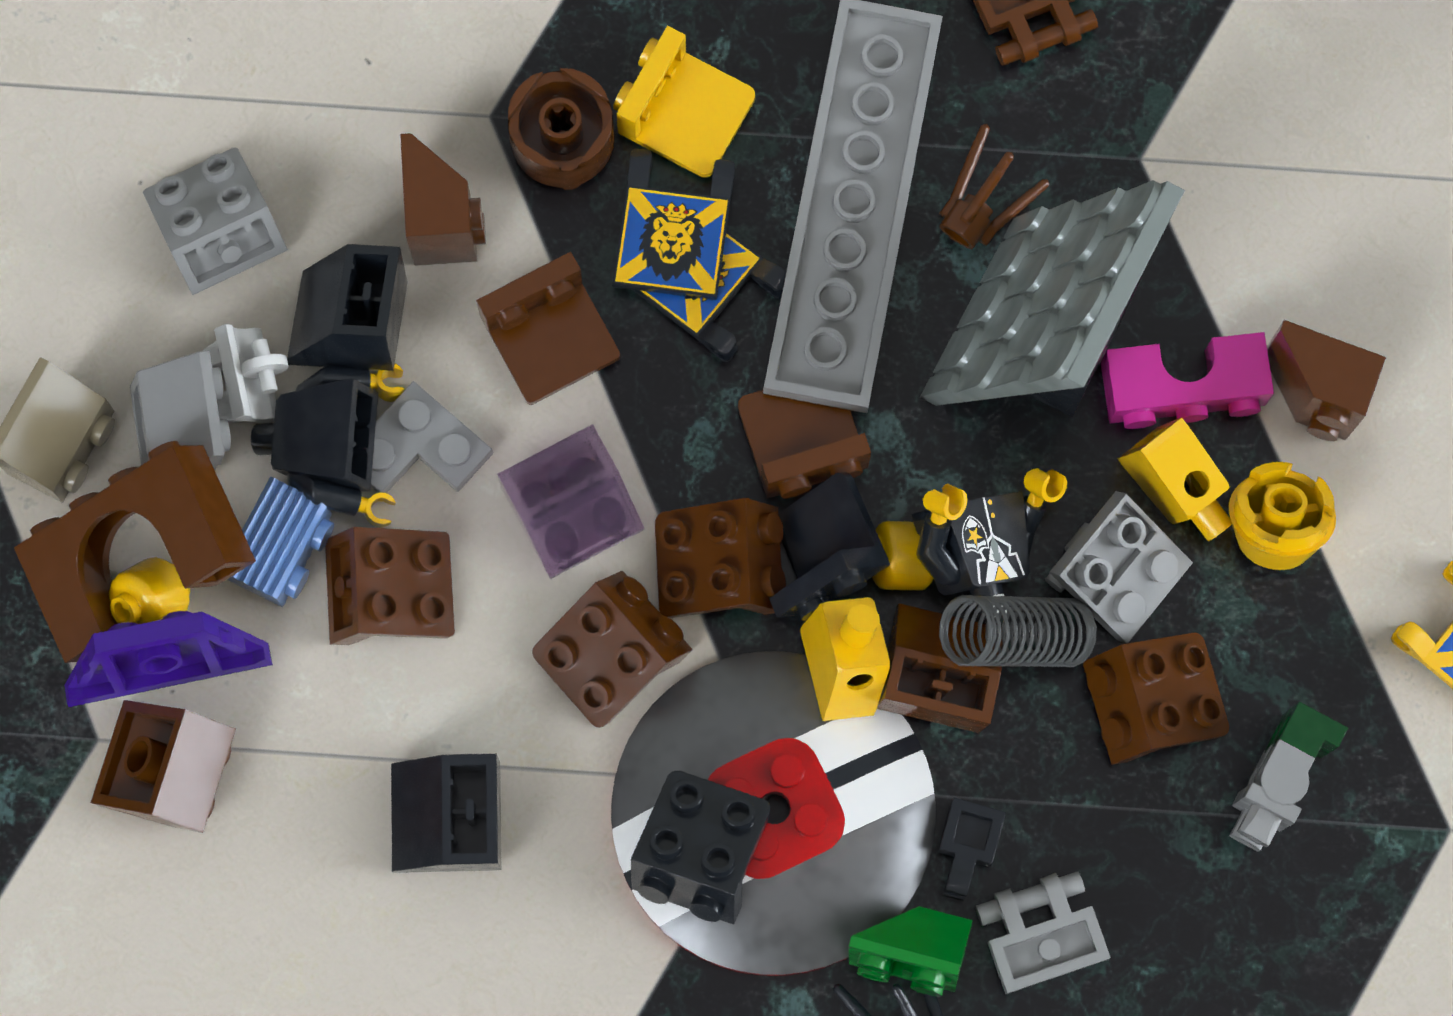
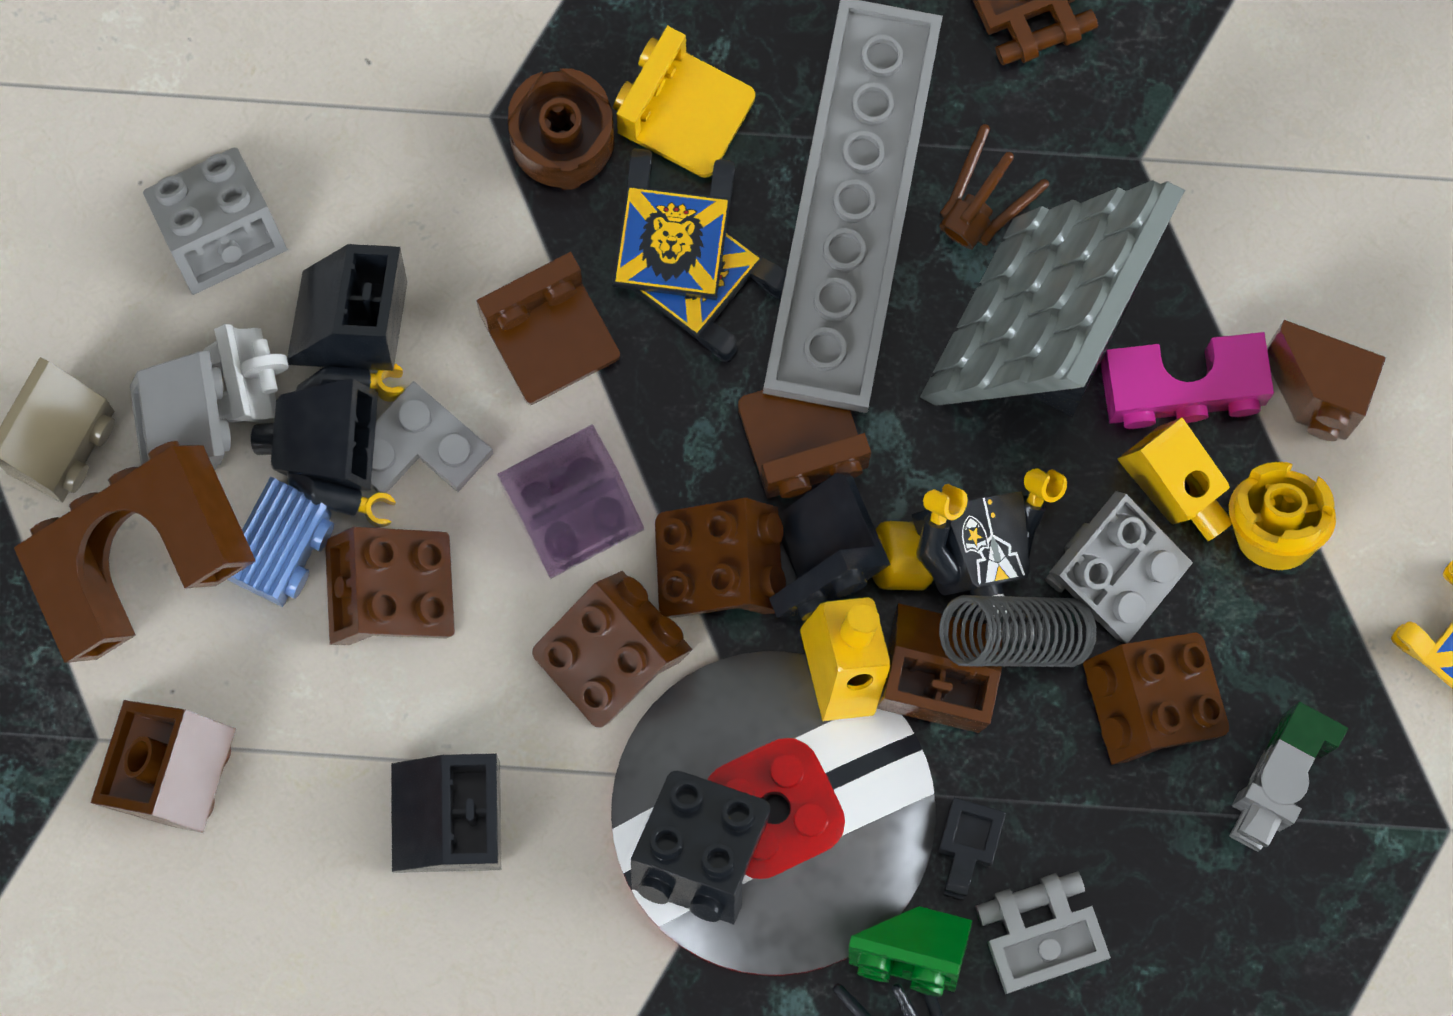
(147, 592): yellow head -> none
(161, 655): dark purple wing -> none
(438, 208): reddish brown slope -> none

